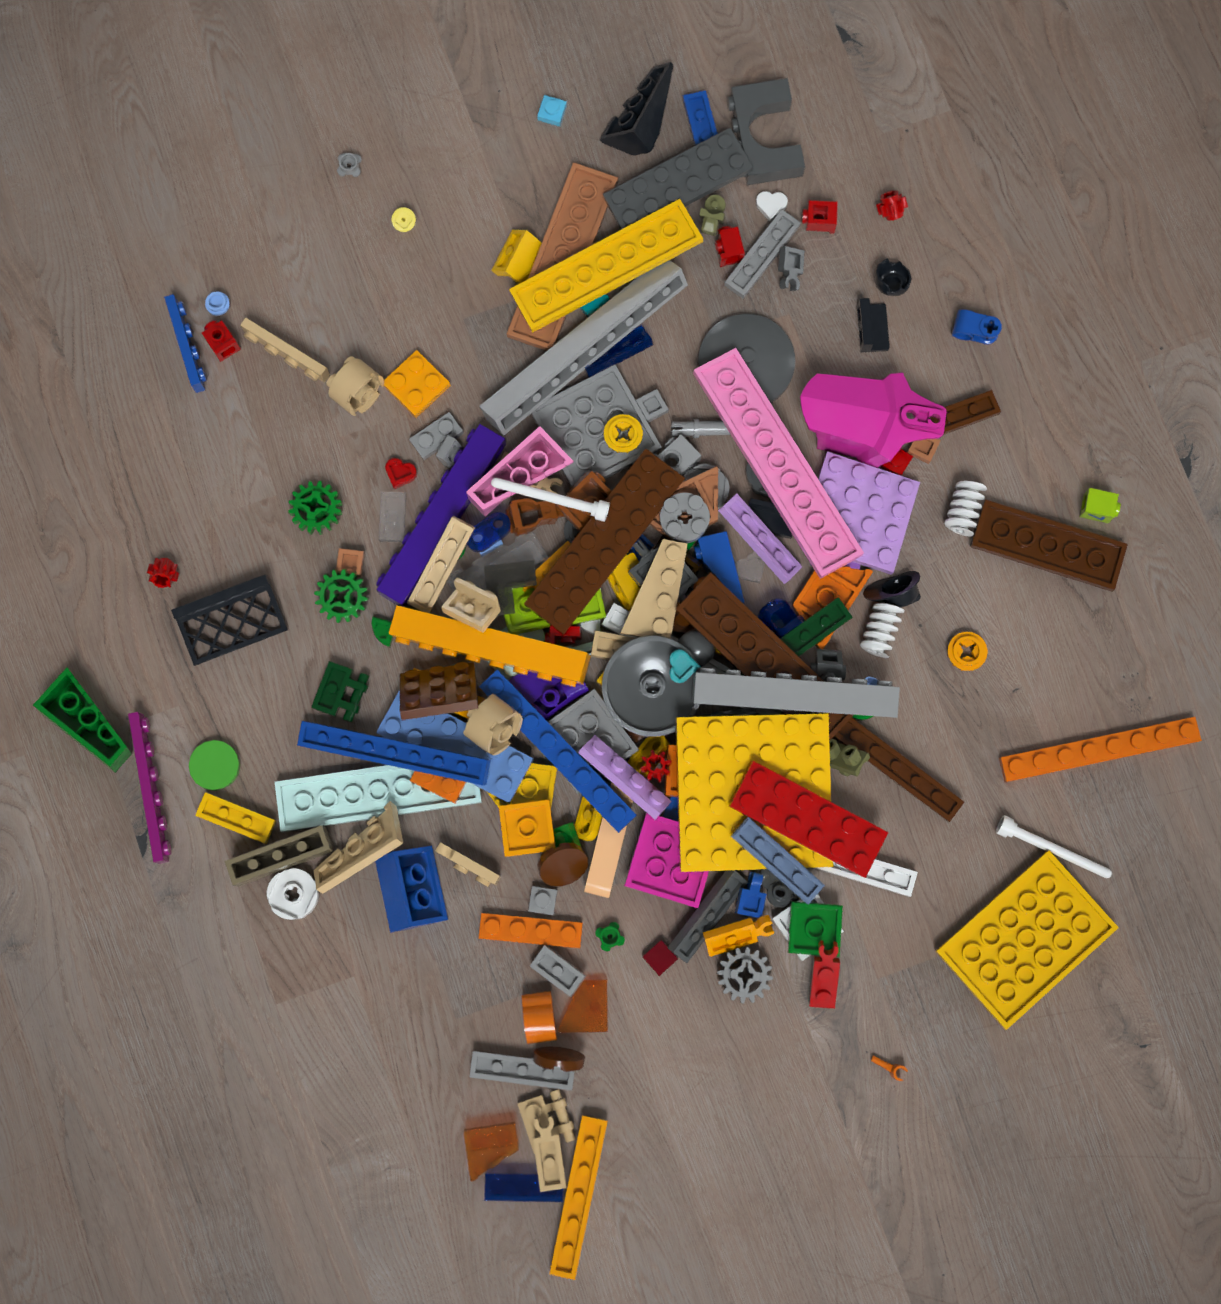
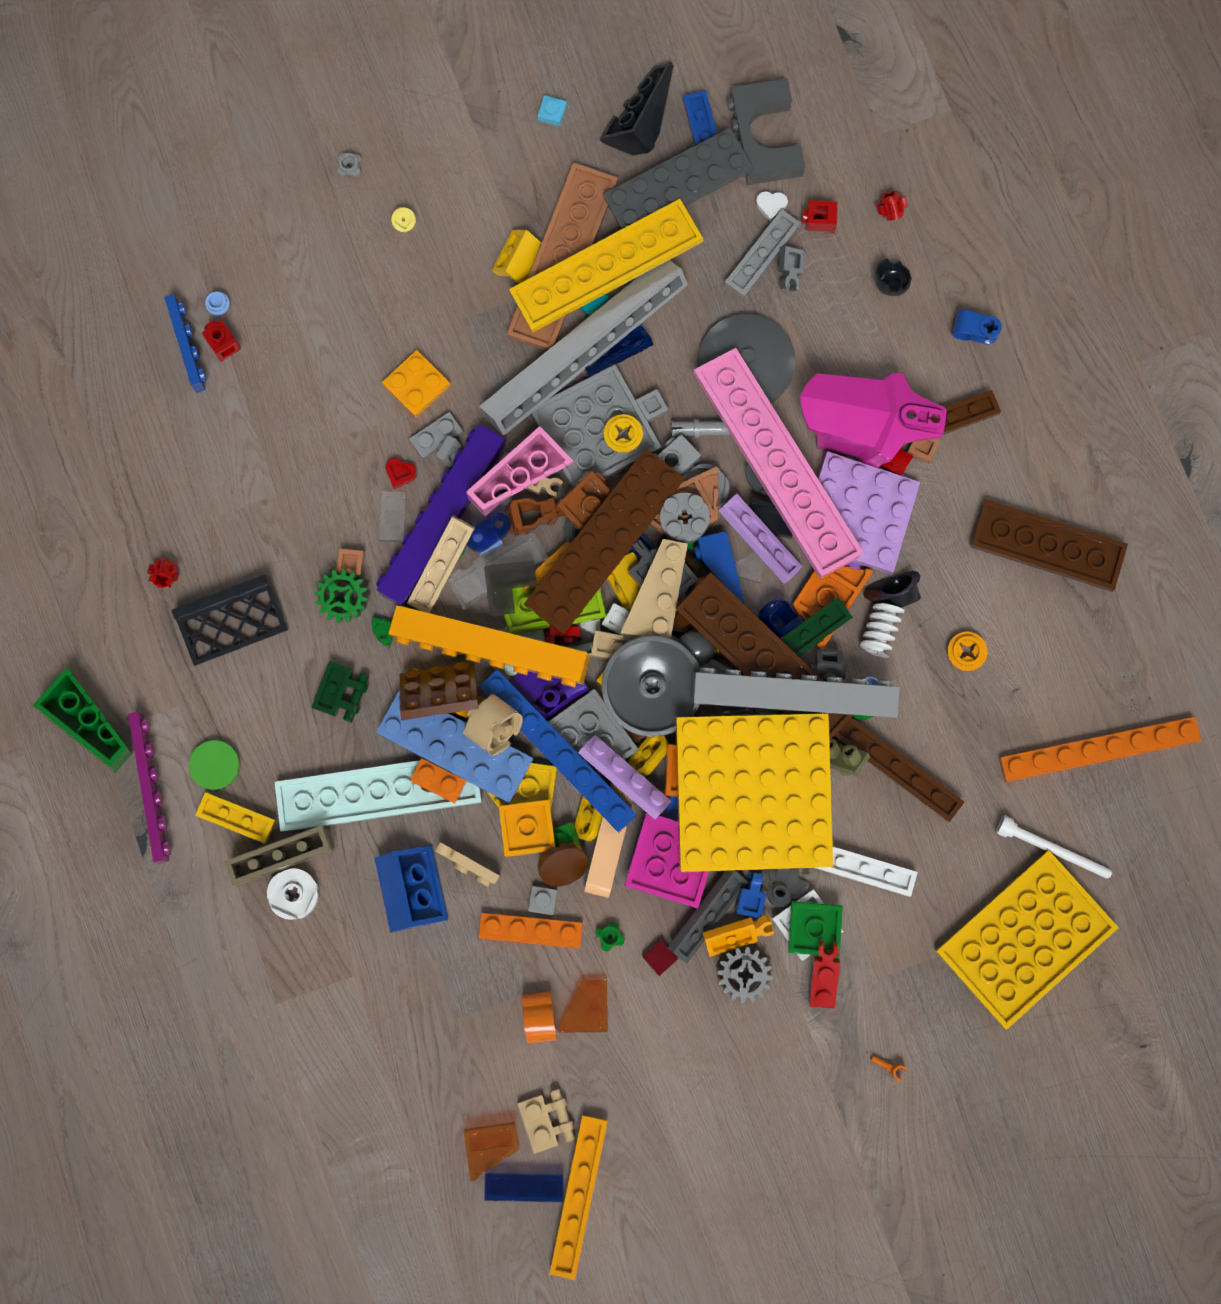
(292, 356): tan plate -> none
(316, 497): green gear -> none
(355, 386): tan brick -> none
(361, 850): tan wing -> none
(394, 752): blue plate -> none
(472, 605): tan bracket -> none
(518, 1070): light grey plate -> none
(549, 1158): tan plate -> none
(558, 971): light grey plate -> none
(559, 1057): reddish brown tile -> none
(597, 509): white piece -> none
(654, 759): red gear -> none
(682, 666): teal tile -> none
(712, 214): olive hips -> none
(729, 246): red brick -> none
(777, 860): sand blue tile -> none
(808, 819): red plate -> none
(872, 326): black panel -> none
(963, 507): white piece -> none
(1100, 505): lime brick -> none

